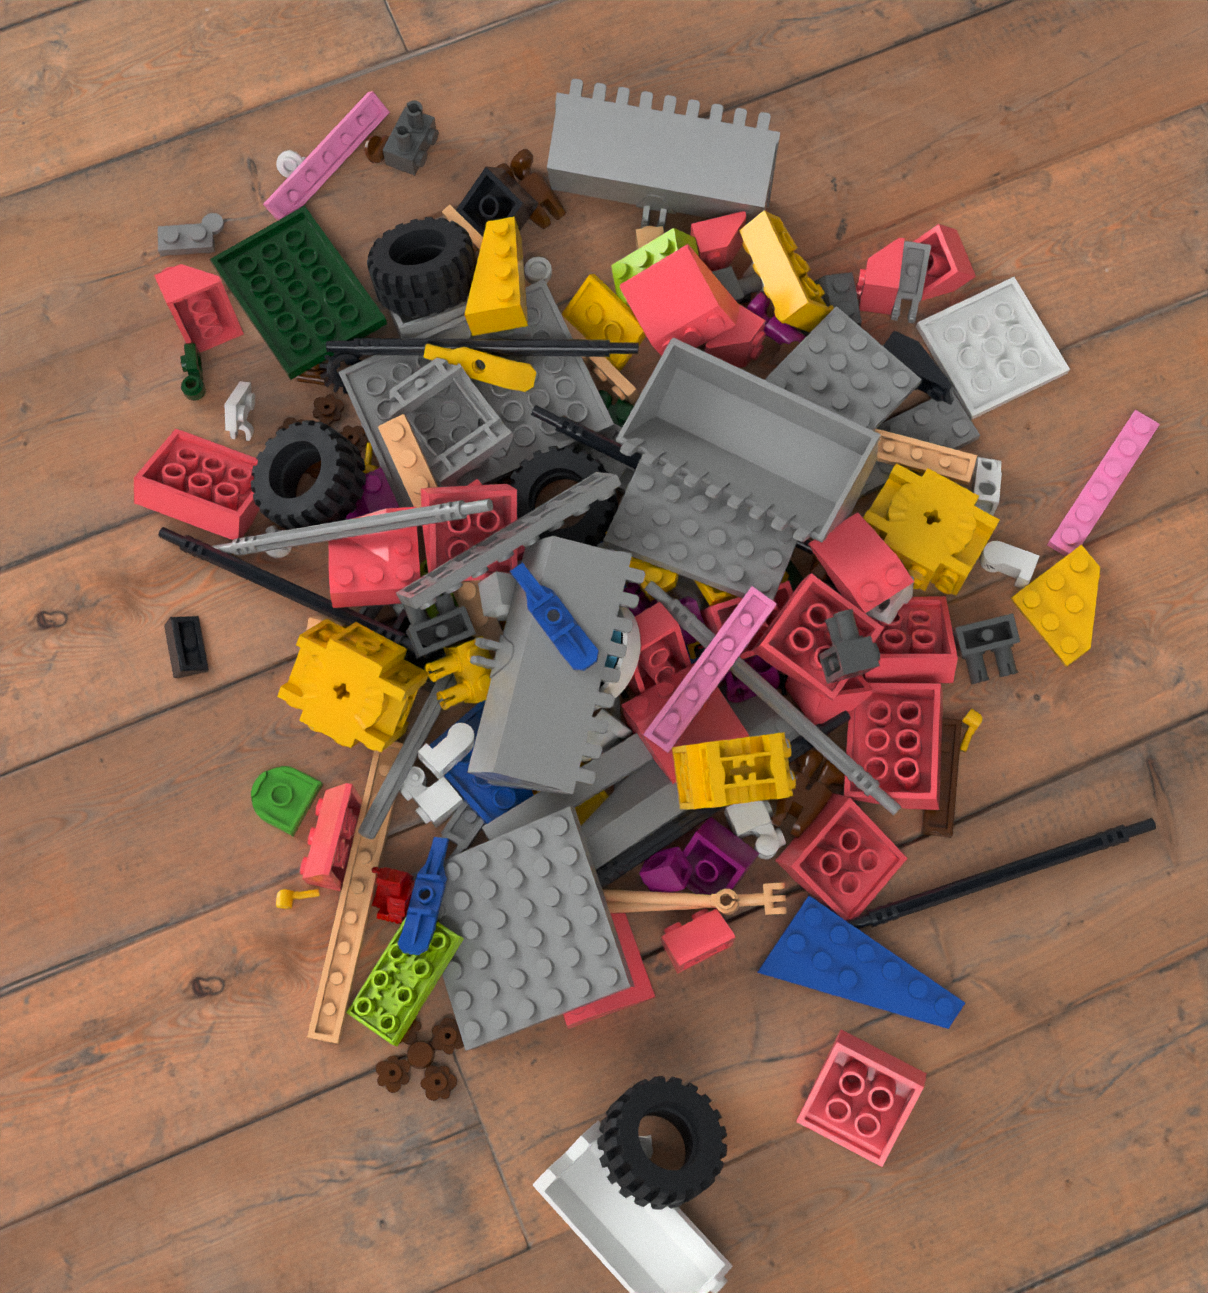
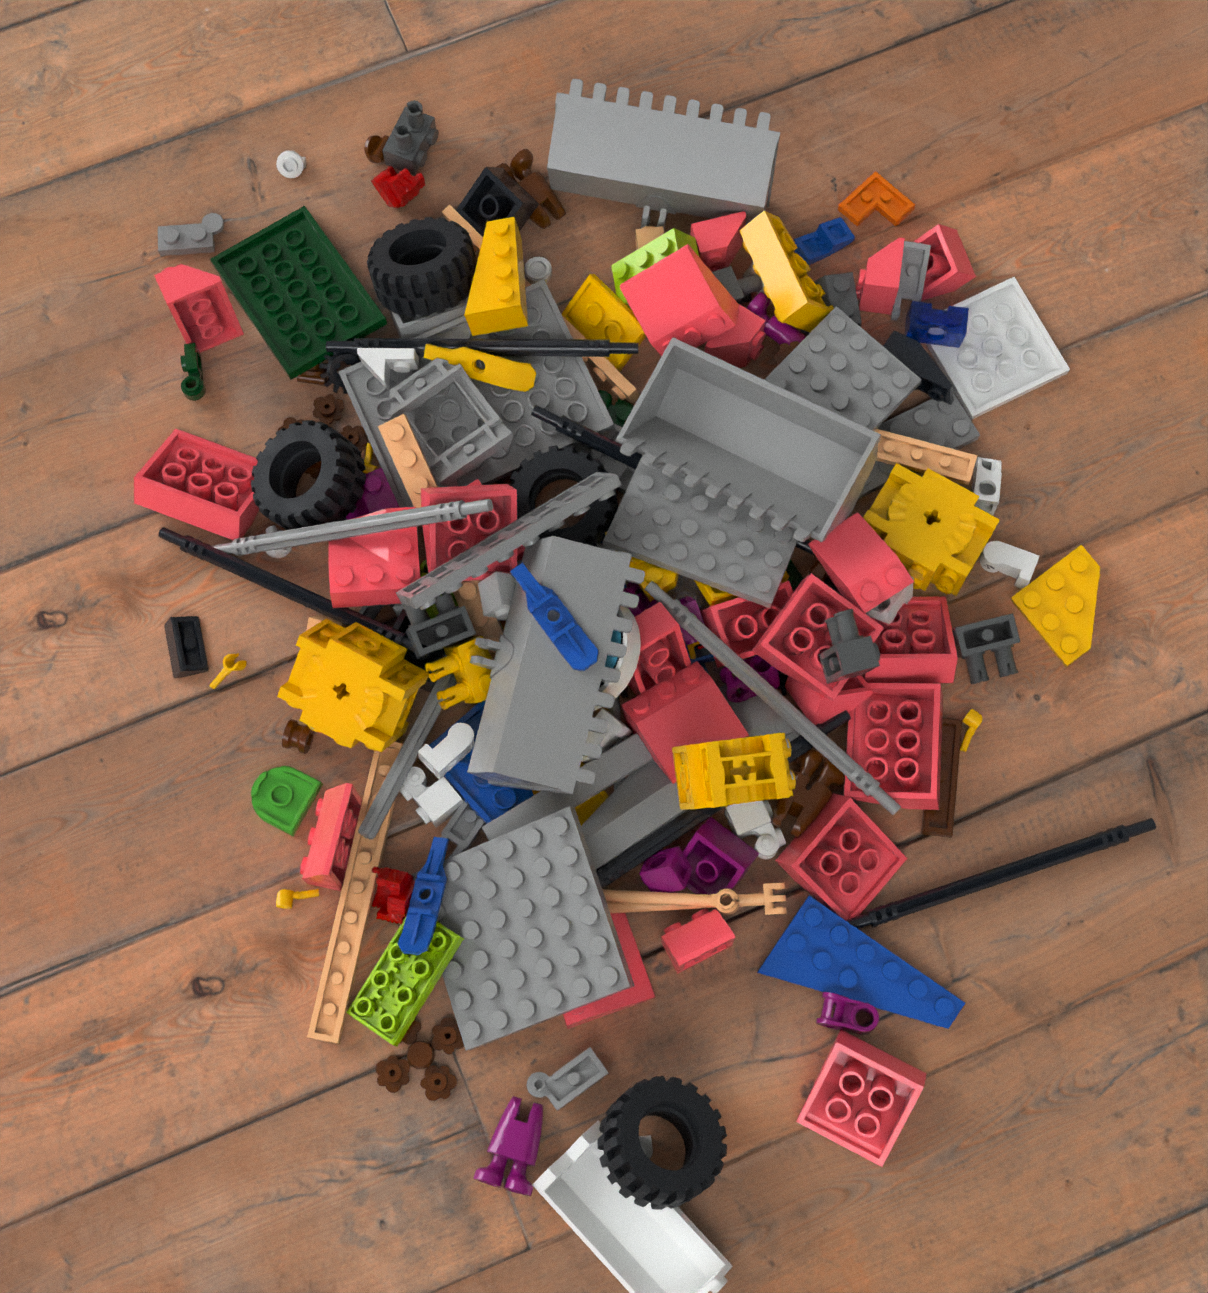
(228, 666): none -> yellow hand
(237, 410): white plate -> none
(297, 736): none -> reddish brown wheel
(327, 156): bright pink plate -> none
(381, 360): none -> white slope
(398, 188): none -> red hair
(515, 1142): none -> magenta piece
(569, 1080): none -> light grey hinge
(710, 669): bright pink plate -> none
(824, 241): none -> blue slope
(845, 1014): none -> magenta piece
(877, 195): none -> orange tile
(923, 317): none -> clear blue brick
(1103, 483): bright pink plate -> none

